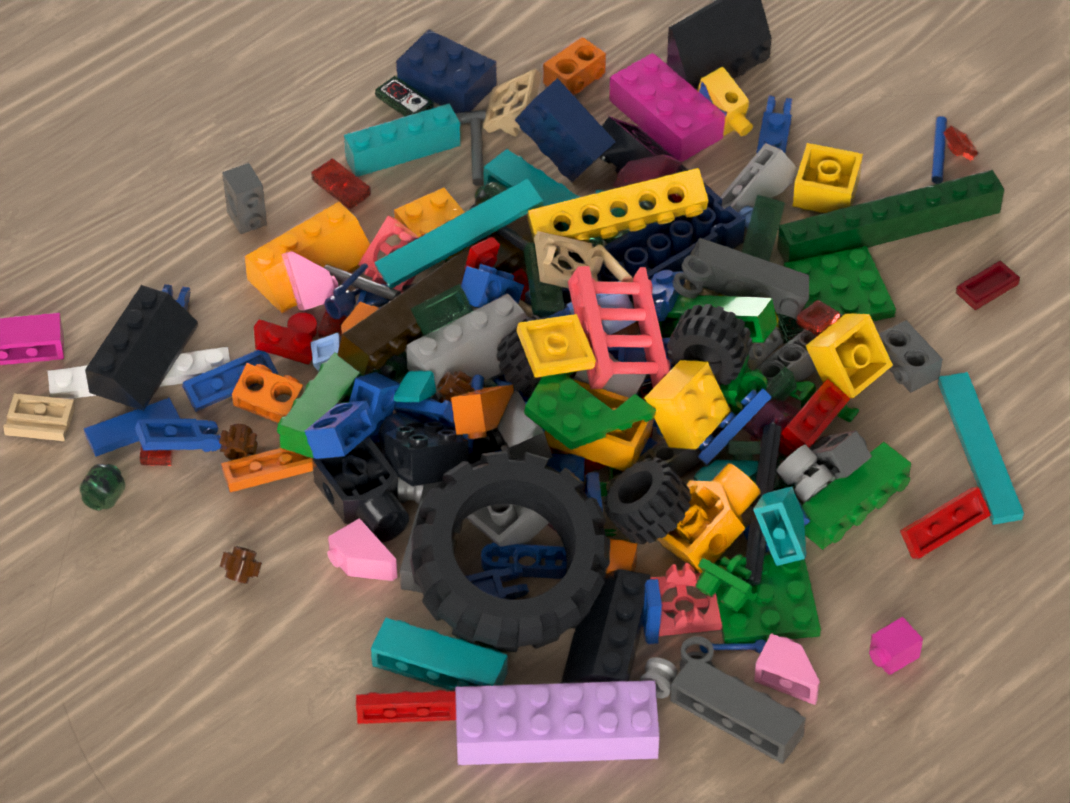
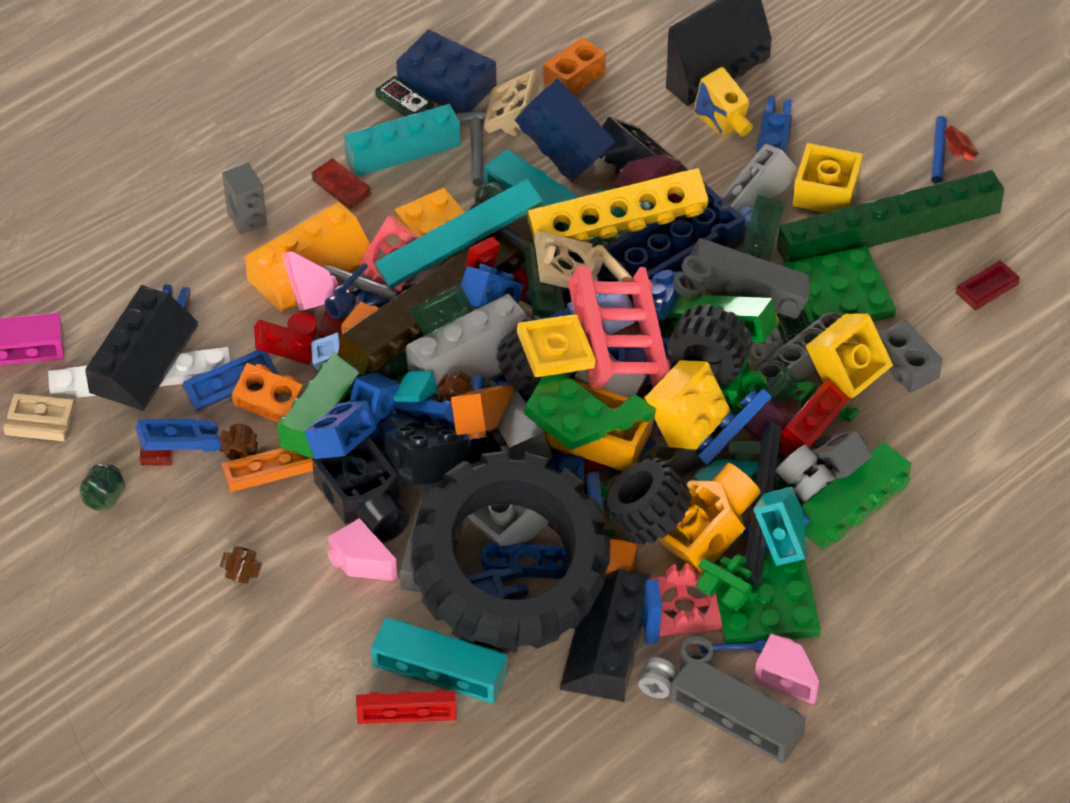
(121, 429): blue tile -> none
(407, 492): light grey wheel -> none
(557, 722): lavender brick -> none
(666, 107): dark pink brick -> none
(817, 317): clear red plate -> none
(895, 646): dark pink brick -> none
(945, 523): red plate -> none
(980, 448): teal tile -> none

